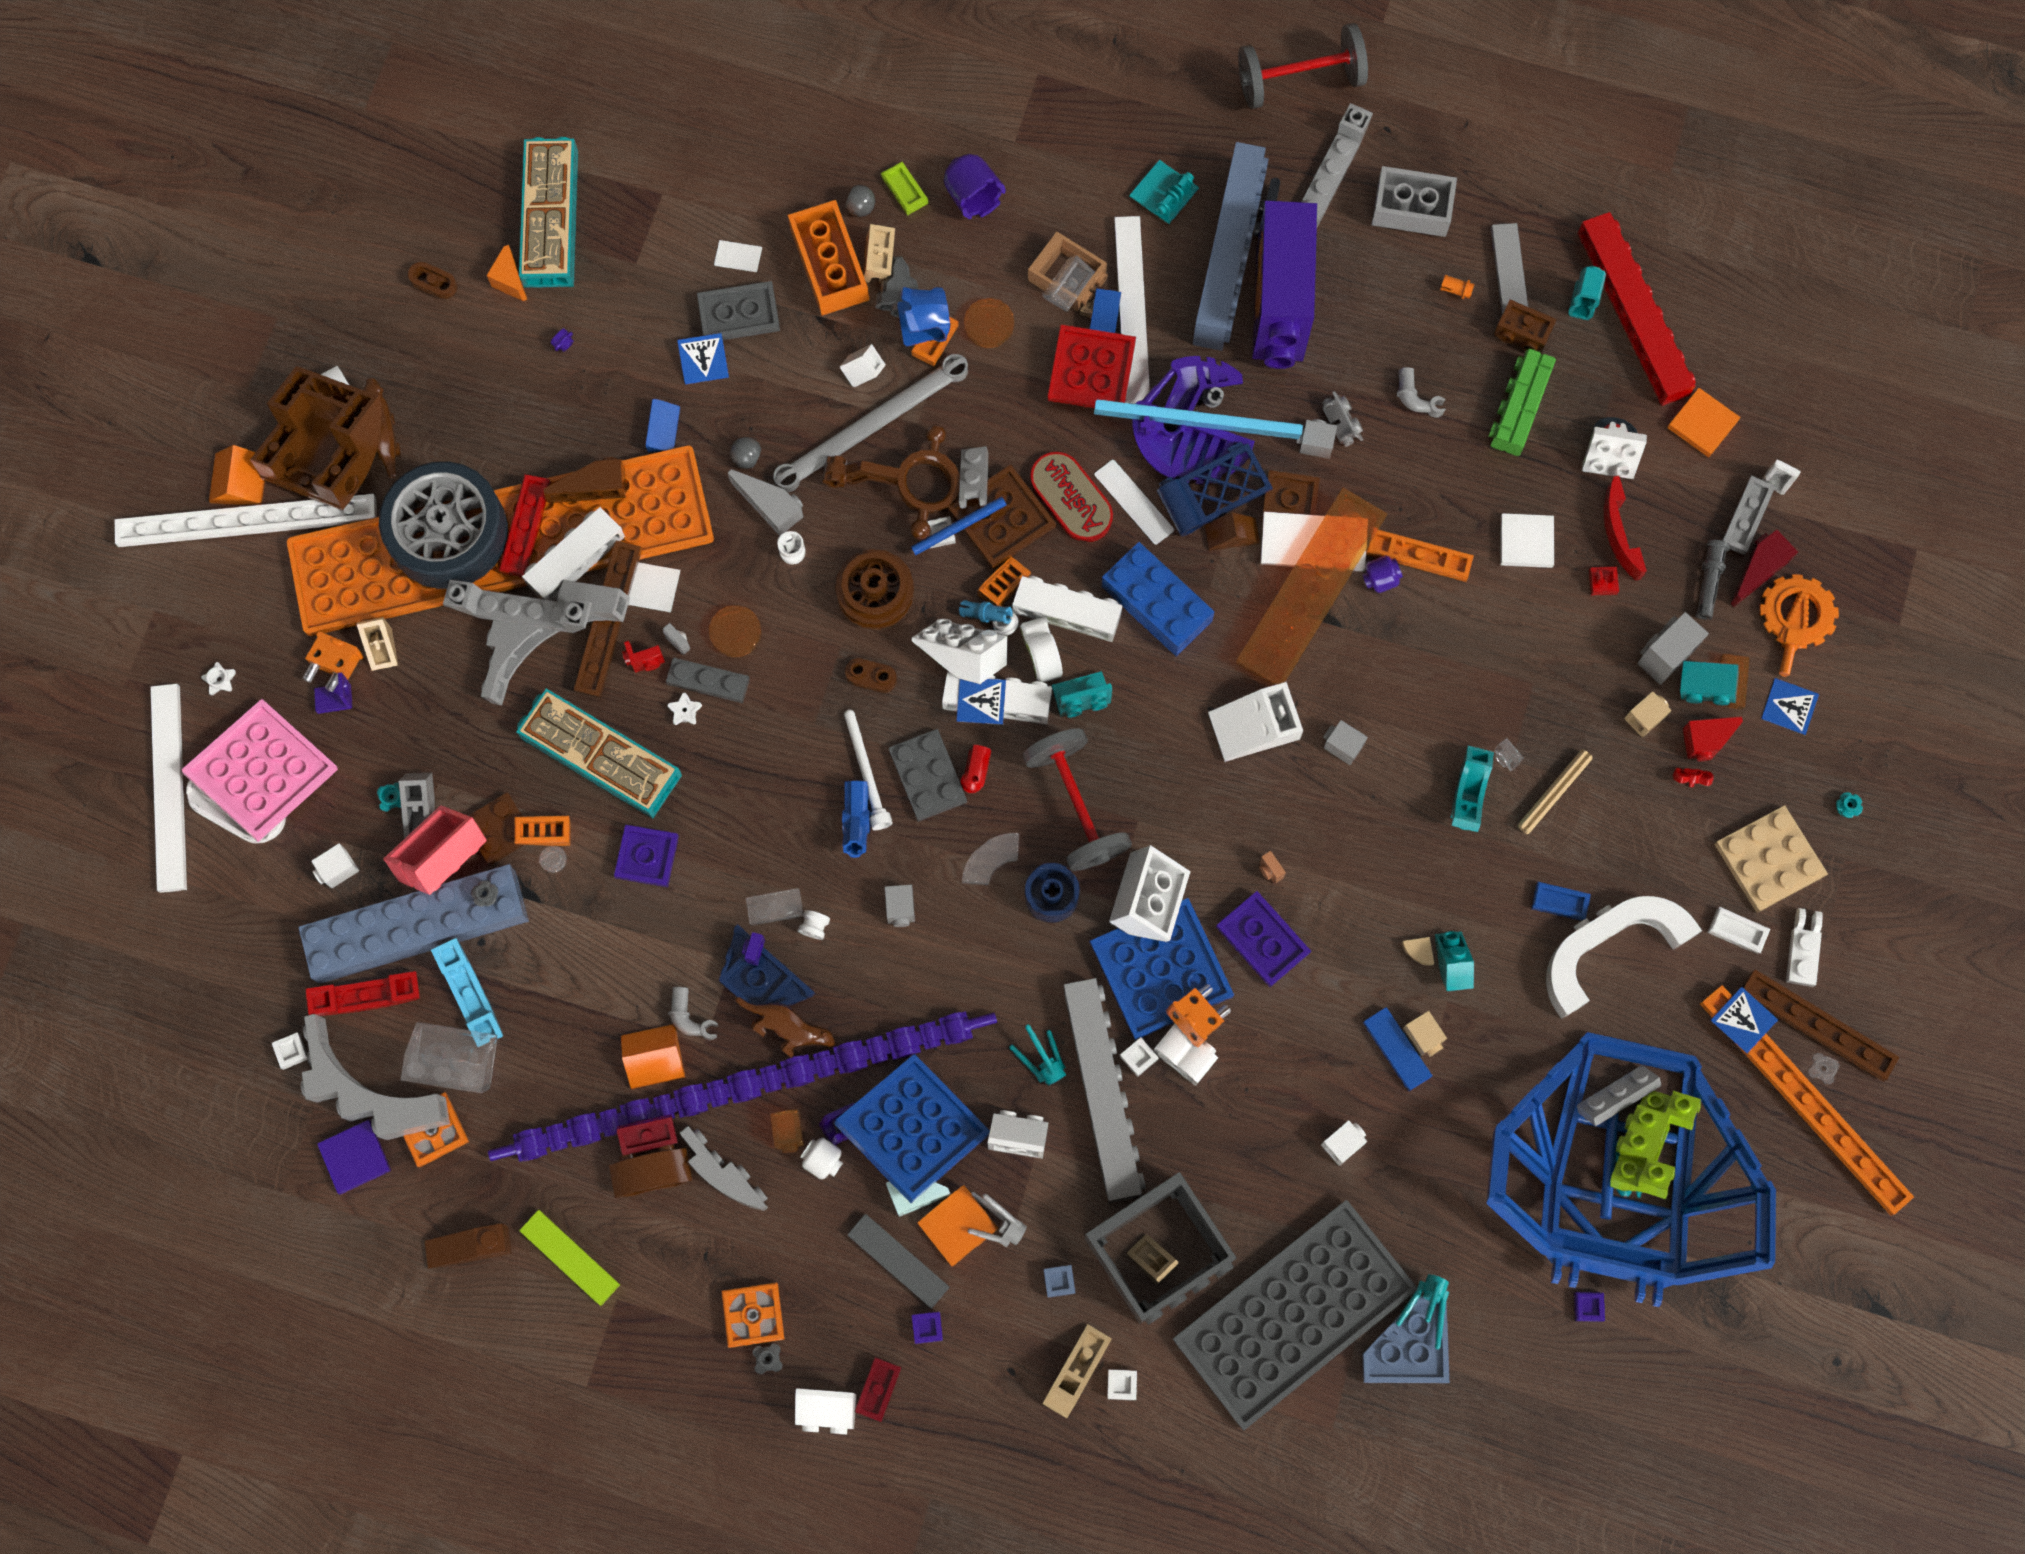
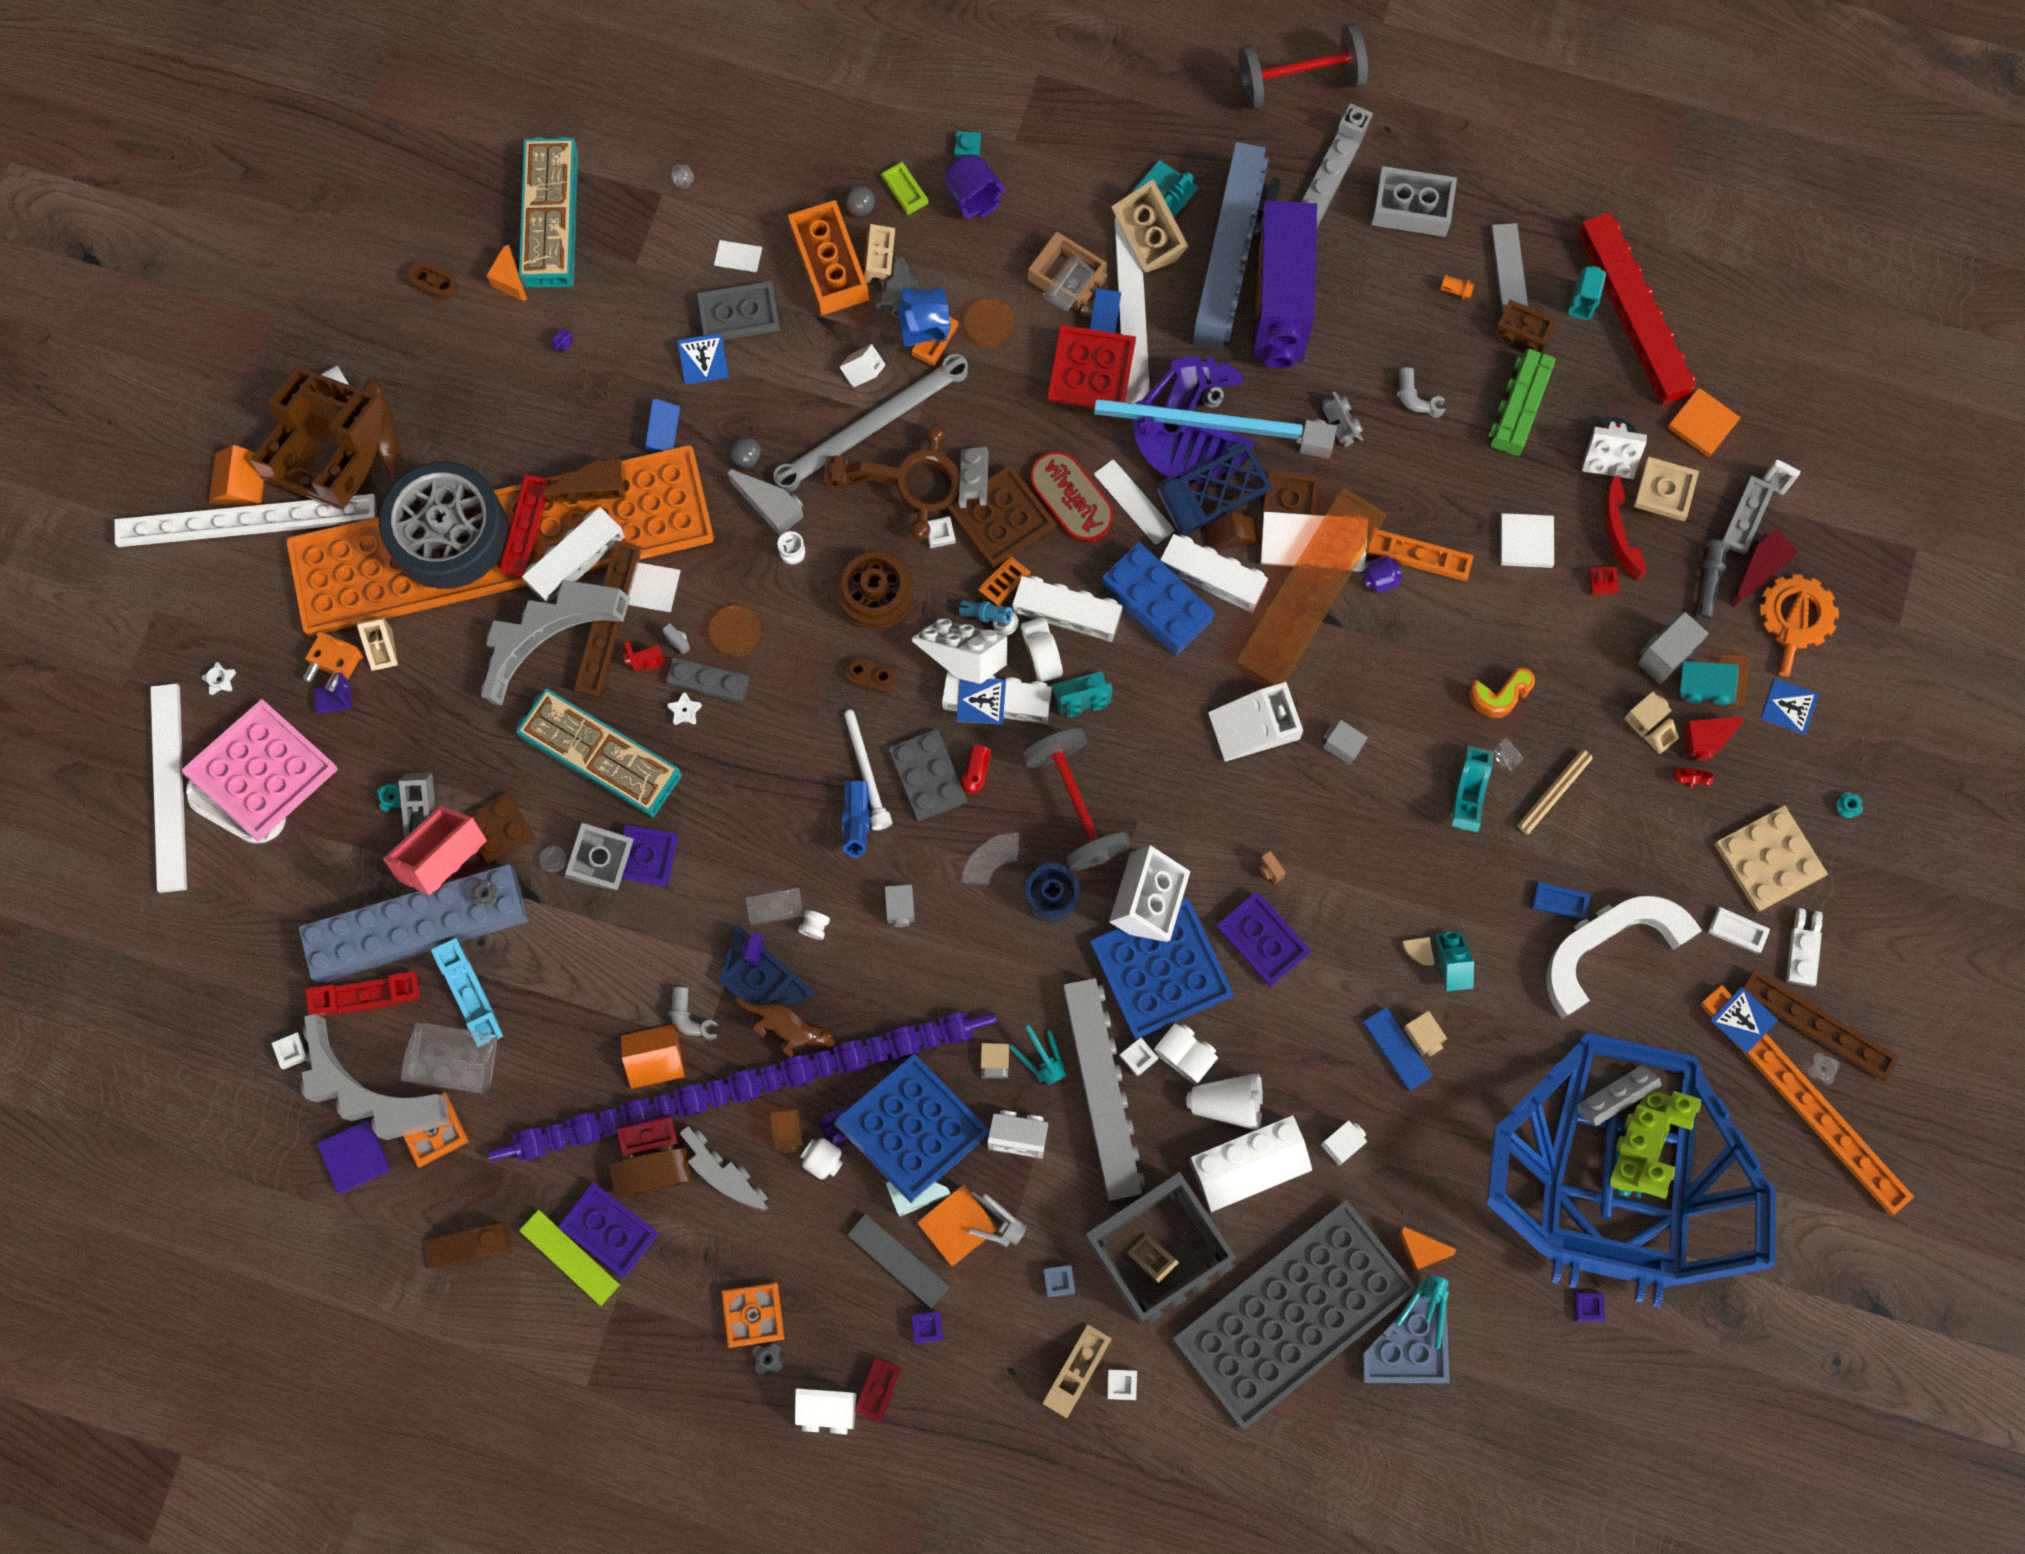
(334, 866): white brick -> none
(515, 609): light grey slope -> none
(563, 821): orange slope -> none
(598, 857): none -> light grey slope
(608, 1230): none -> dark purple plate
(682, 176): none -> clear plate
(958, 525): blue bar -> none
(967, 143): none -> teal plate
(994, 1060): none -> tan piece
(1150, 227): none -> tan slope
(1196, 1016): orange piece -> none
(1214, 573): none -> white brick
(1229, 1101): none -> white cone
(1251, 1163): none -> white slope
(1423, 1250): none -> orange slope
(1504, 701): none -> orange animal
(1662, 735): none -> tan slope
(1666, 489): none -> tan tile

